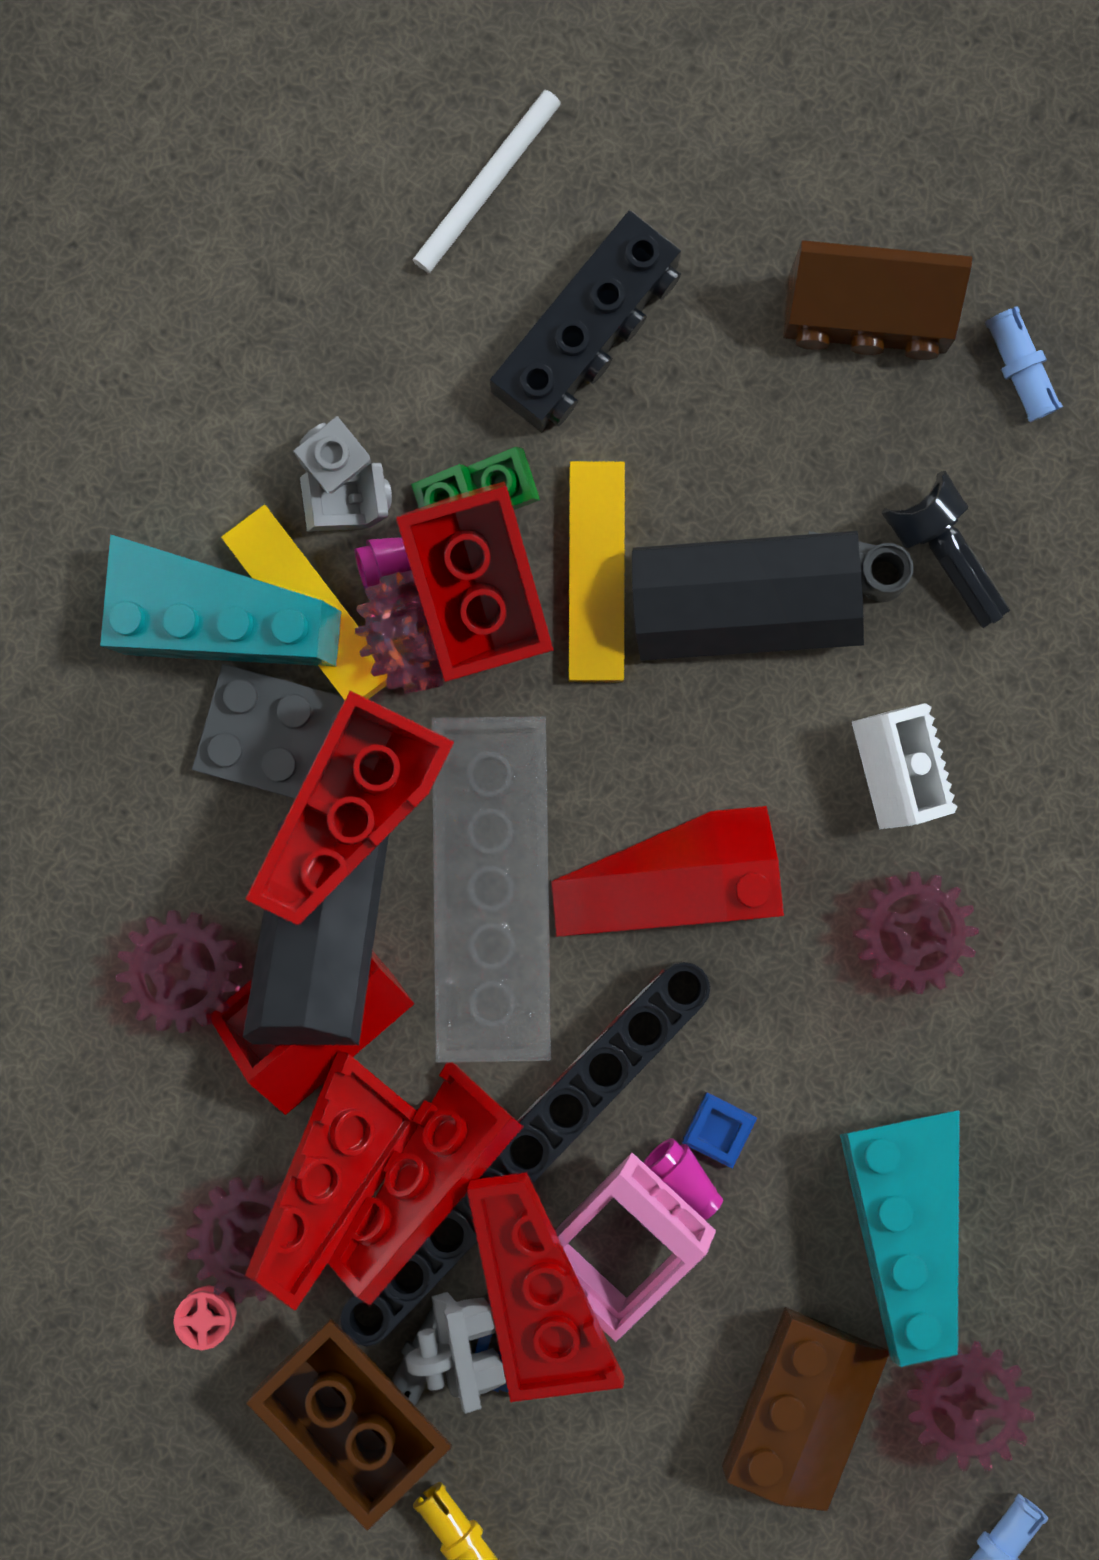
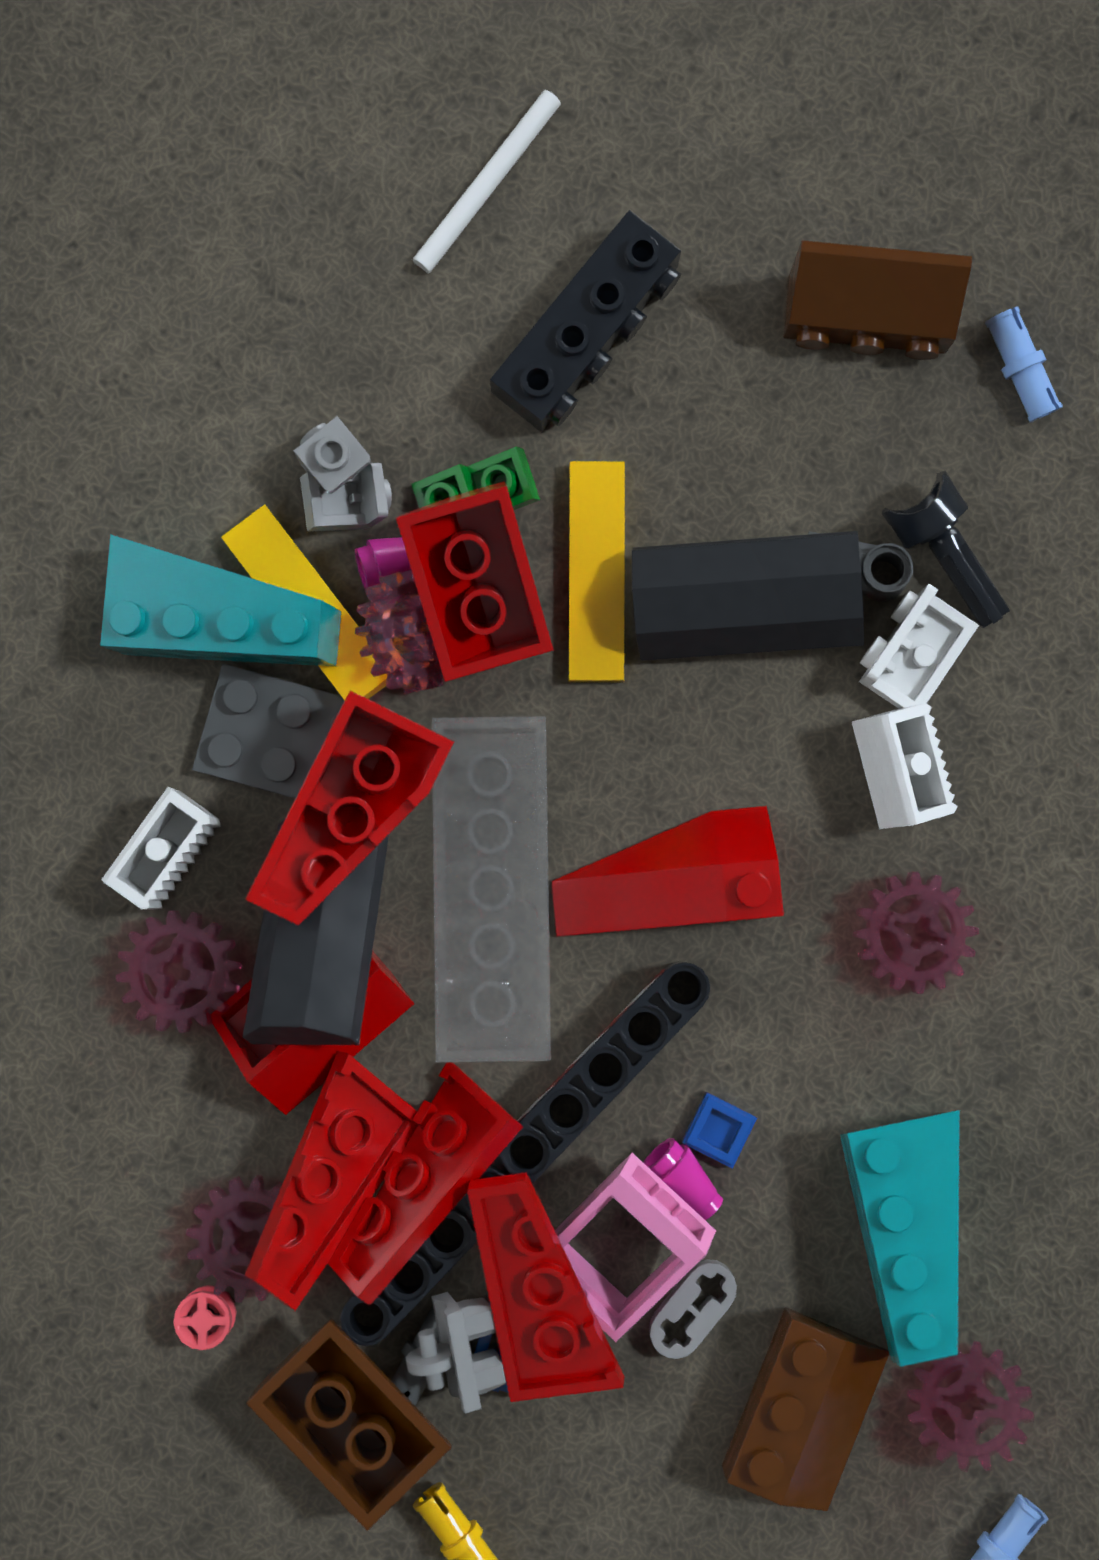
(161, 850): none -> white brick
(703, 1317): none -> light grey beam
(918, 650): none -> white bracket

